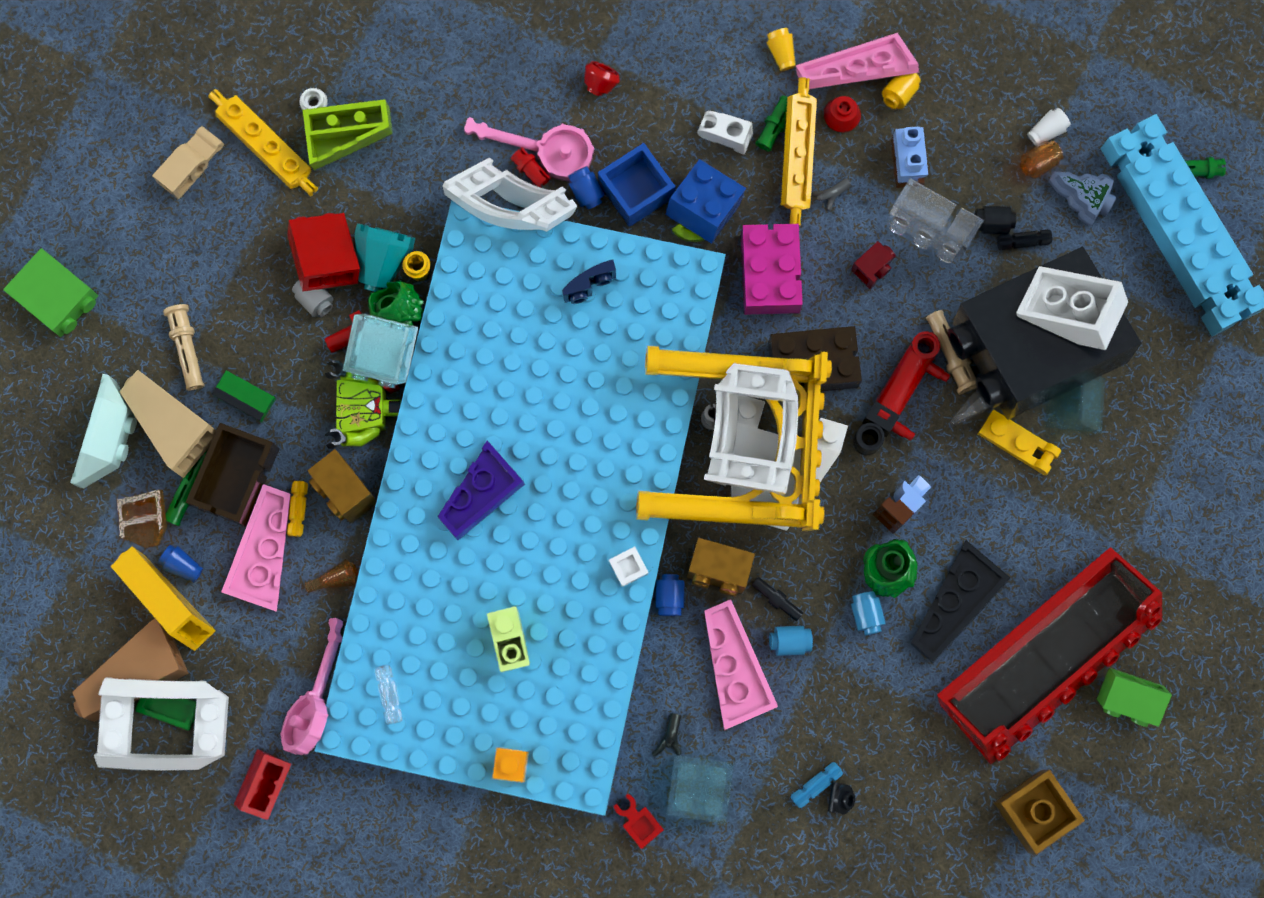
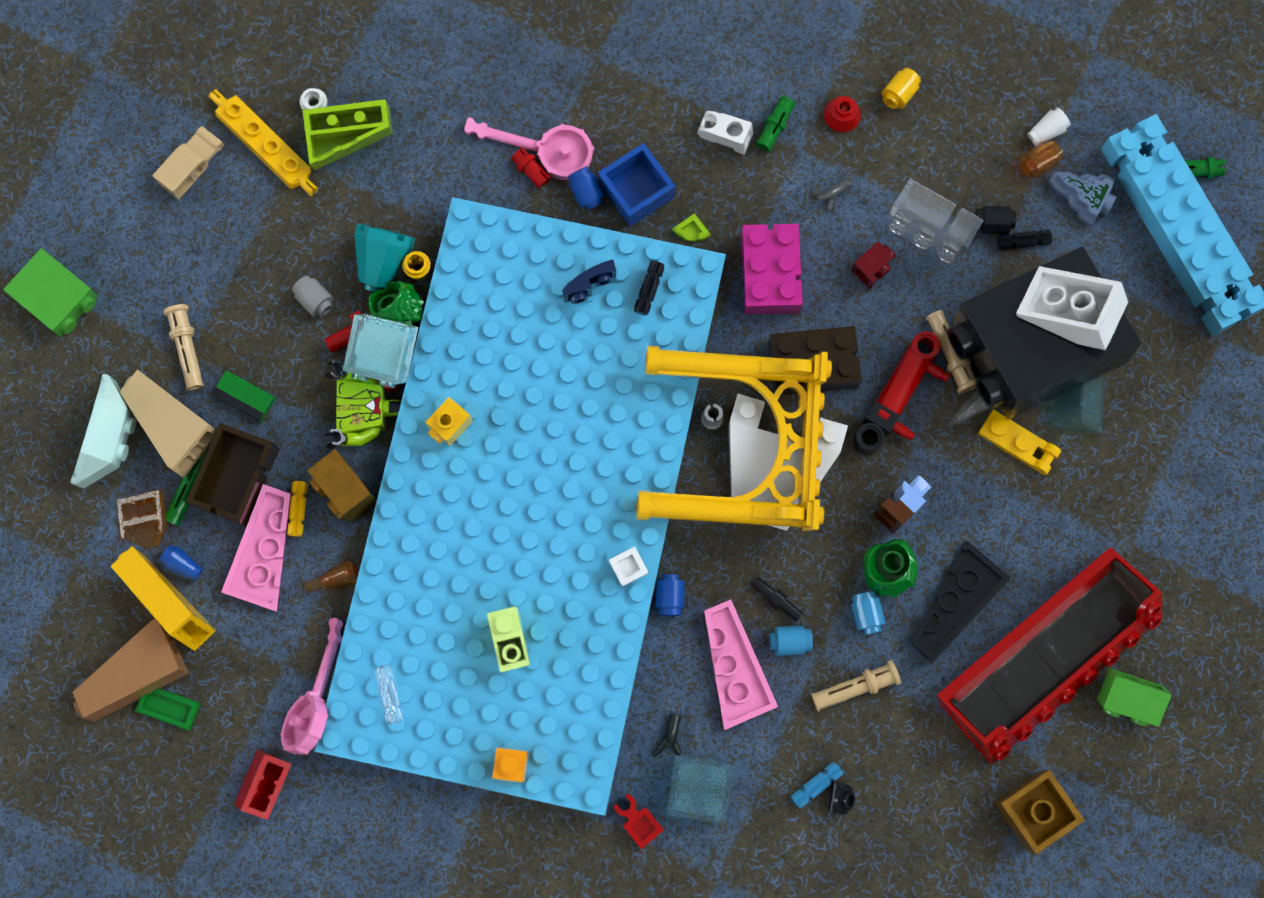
(117, 723): white wedge -> none
(323, 251): red brick -> none
(448, 422): none -> yellow brick
(483, 490): dark purple wing -> none
(542, 206): white wedge -> none
(600, 78): red cone -> none
(649, 288): none -> black axle
(705, 201): blue piece -> none
(720, 567): pearl gold brick -> none
(747, 471): white wedge -> none
(782, 48): yellow cone -> none
(799, 151): yellow plate -> none
(860, 63): bright pink wing -> none
(869, 682): none -> tan pin
(909, 155): light blue hips -> none

